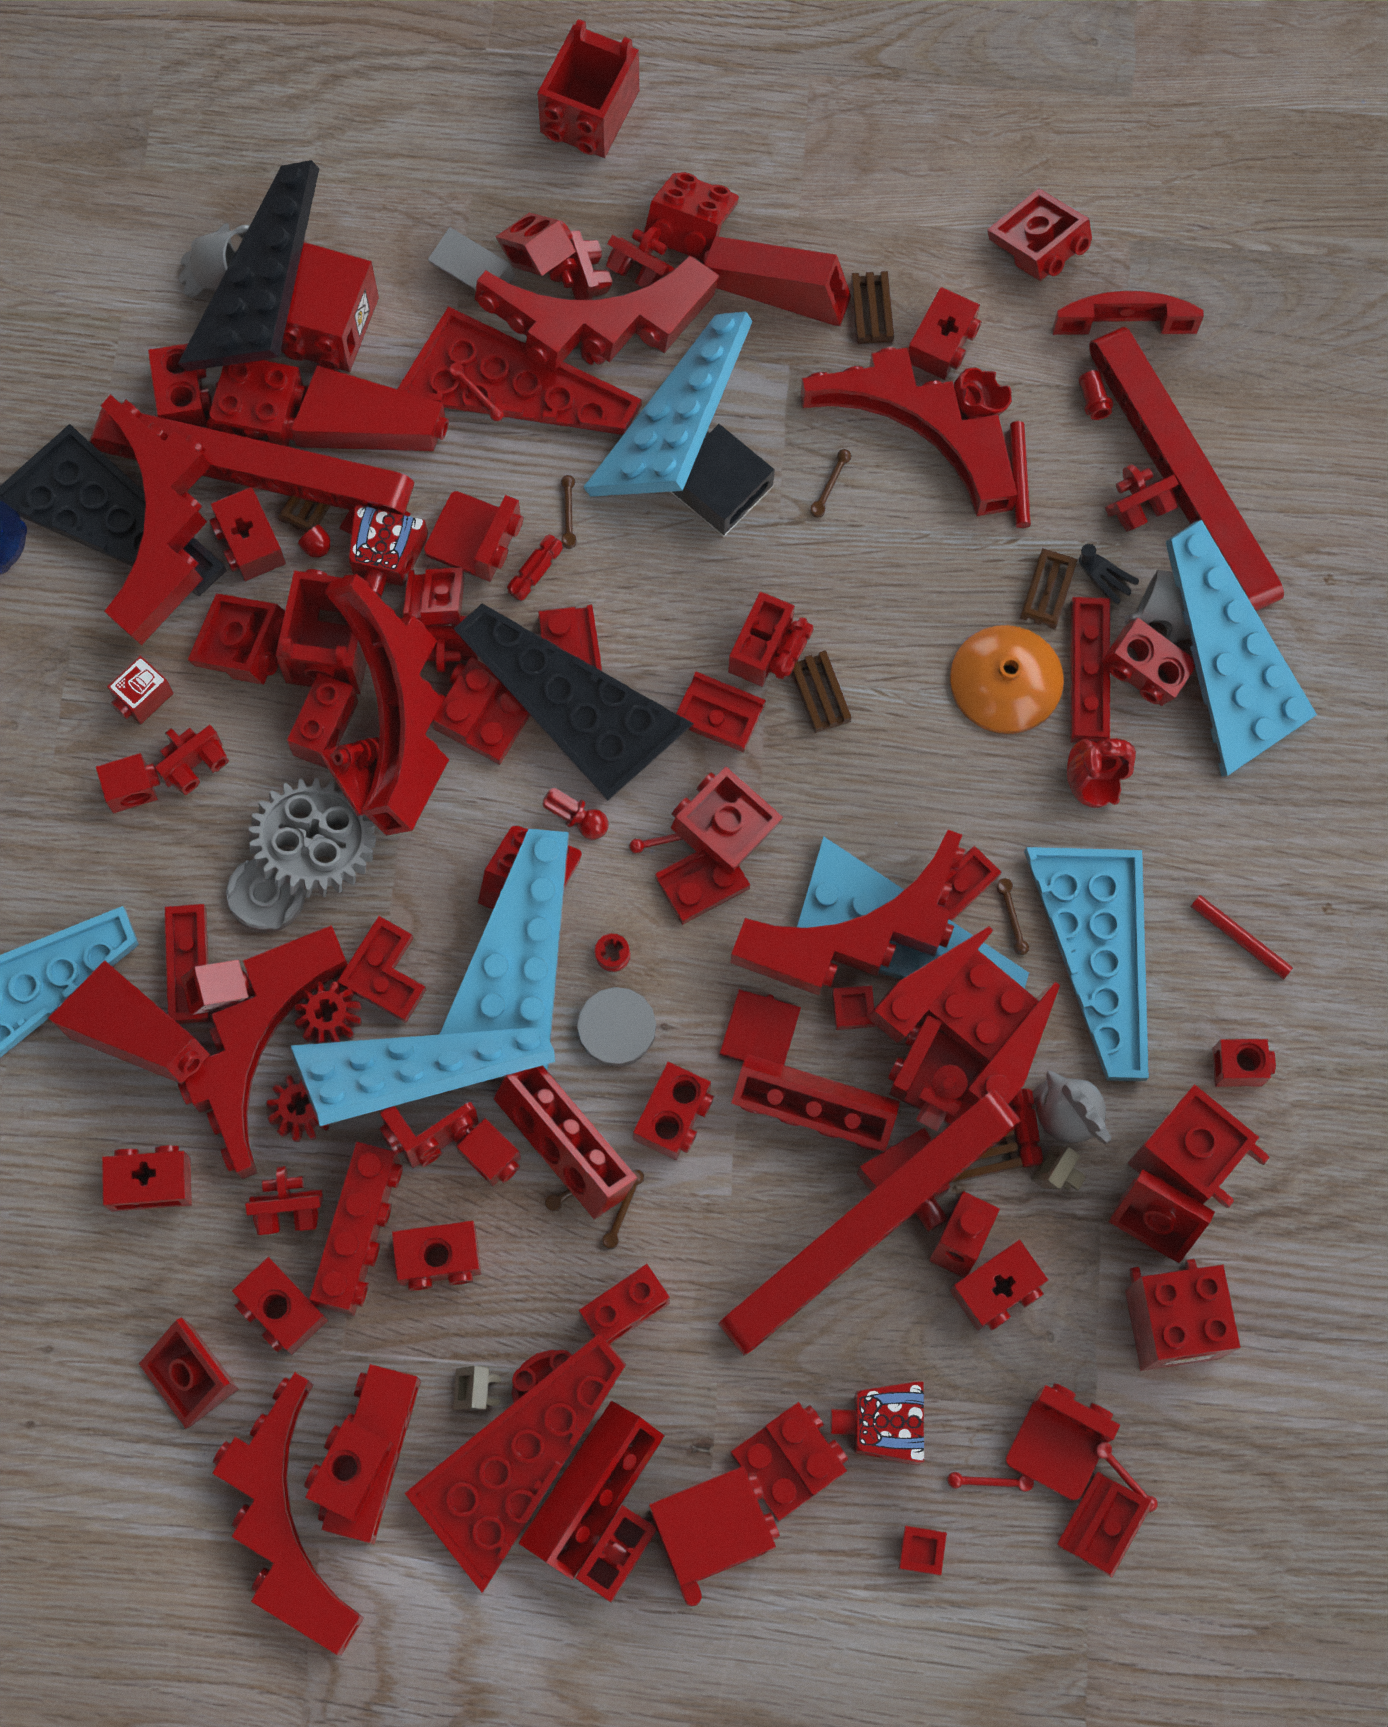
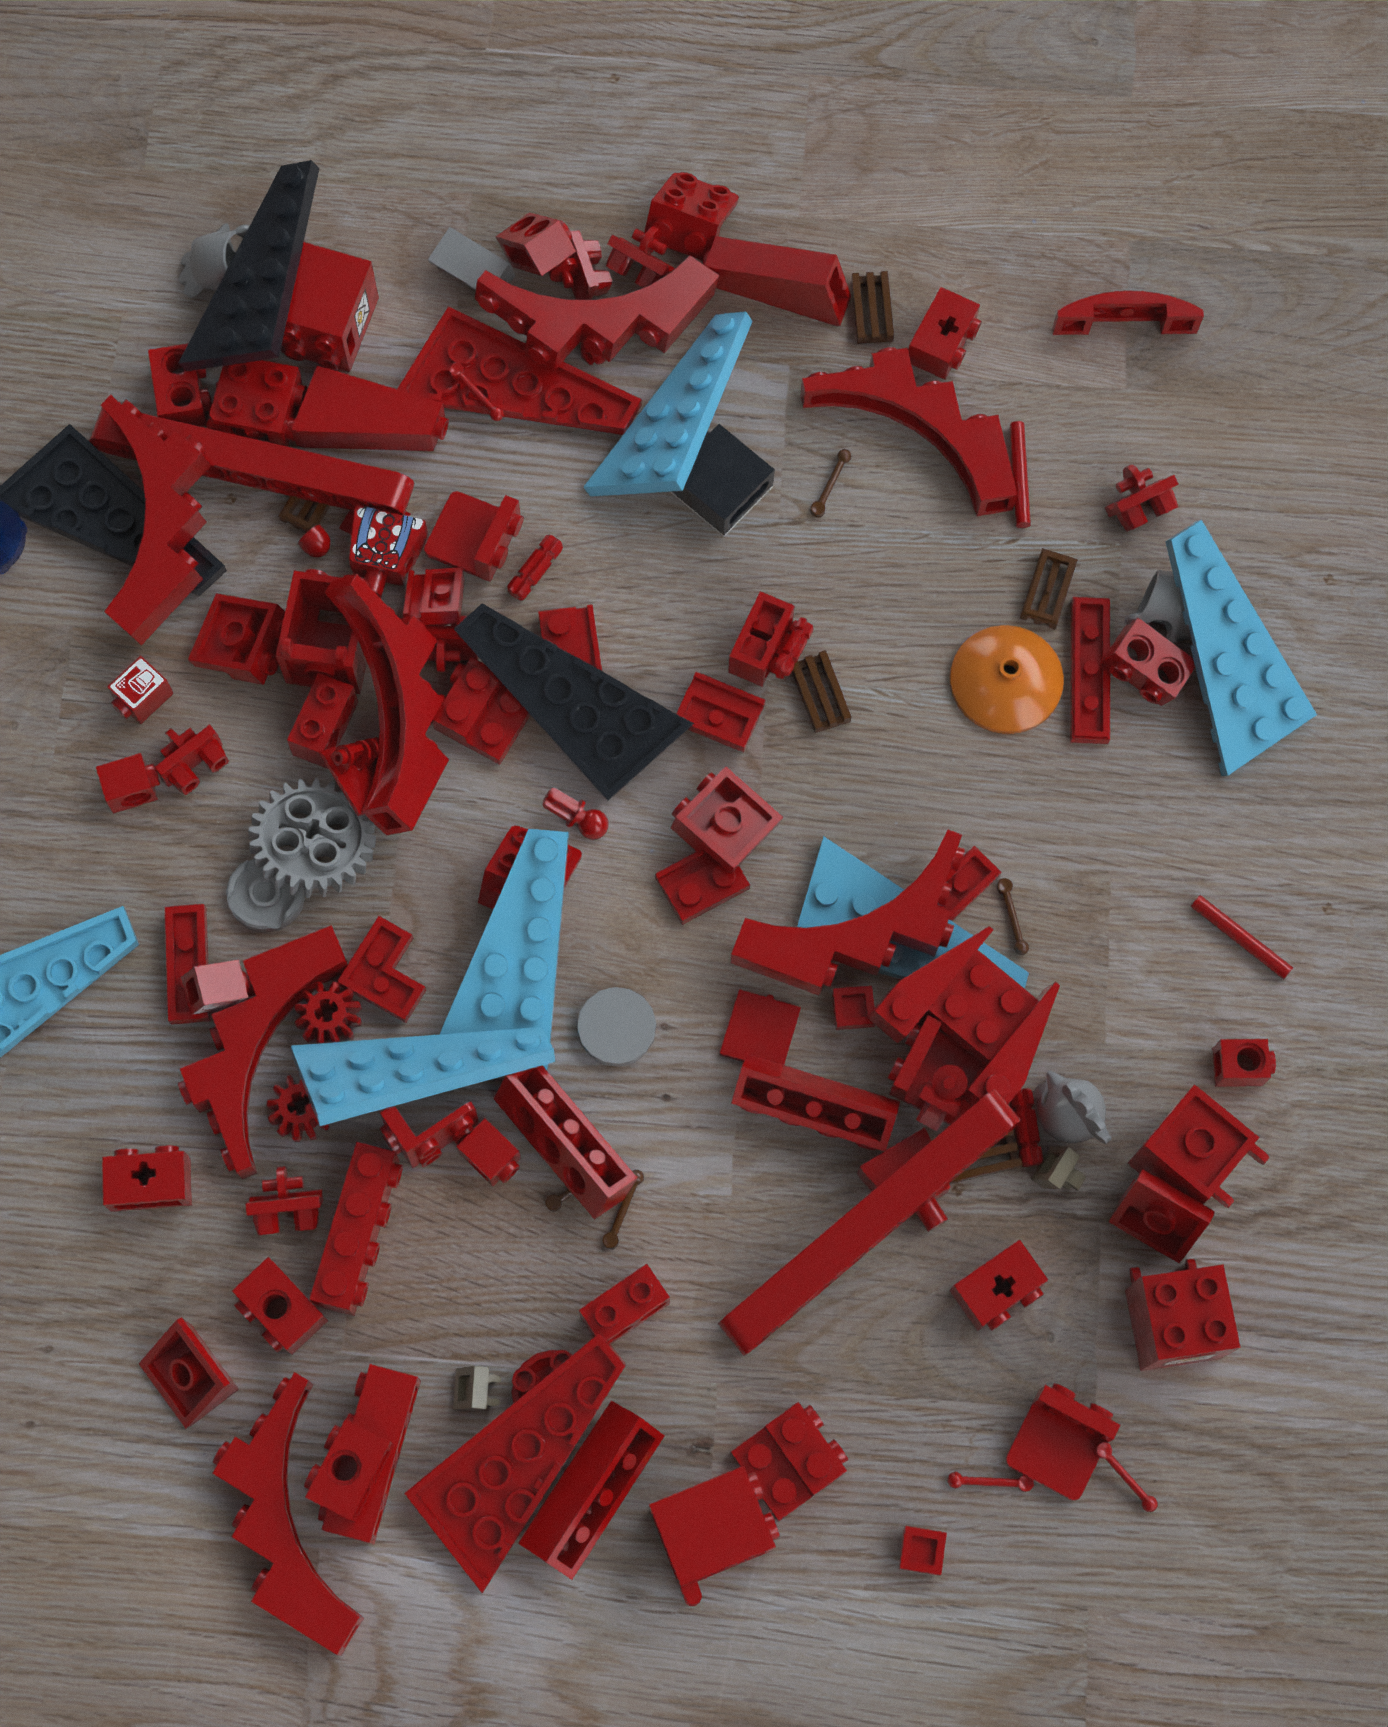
(126, 1024): red slope -> none
(240, 515): red brick -> none
(414, 1245): red brick -> none
(568, 539): reddish brown hinge -> none
(589, 90): red container -> none
(616, 1553): red brick -> none
(624, 953): red bush -> none
(638, 845): red hinge -> none
(664, 1108): red brick -> none
(885, 1422): torso -> none
(964, 1234): red torso -> none
(980, 393): red hair -> none
(1042, 234): red plate -> none
(1097, 405): red pin -> none
(1098, 768): red hair -> none
(1099, 567): black piece -> none
(1099, 927): medium azure wing -> none
(1104, 1524): red plate -> none
(1179, 454): red beam -> none

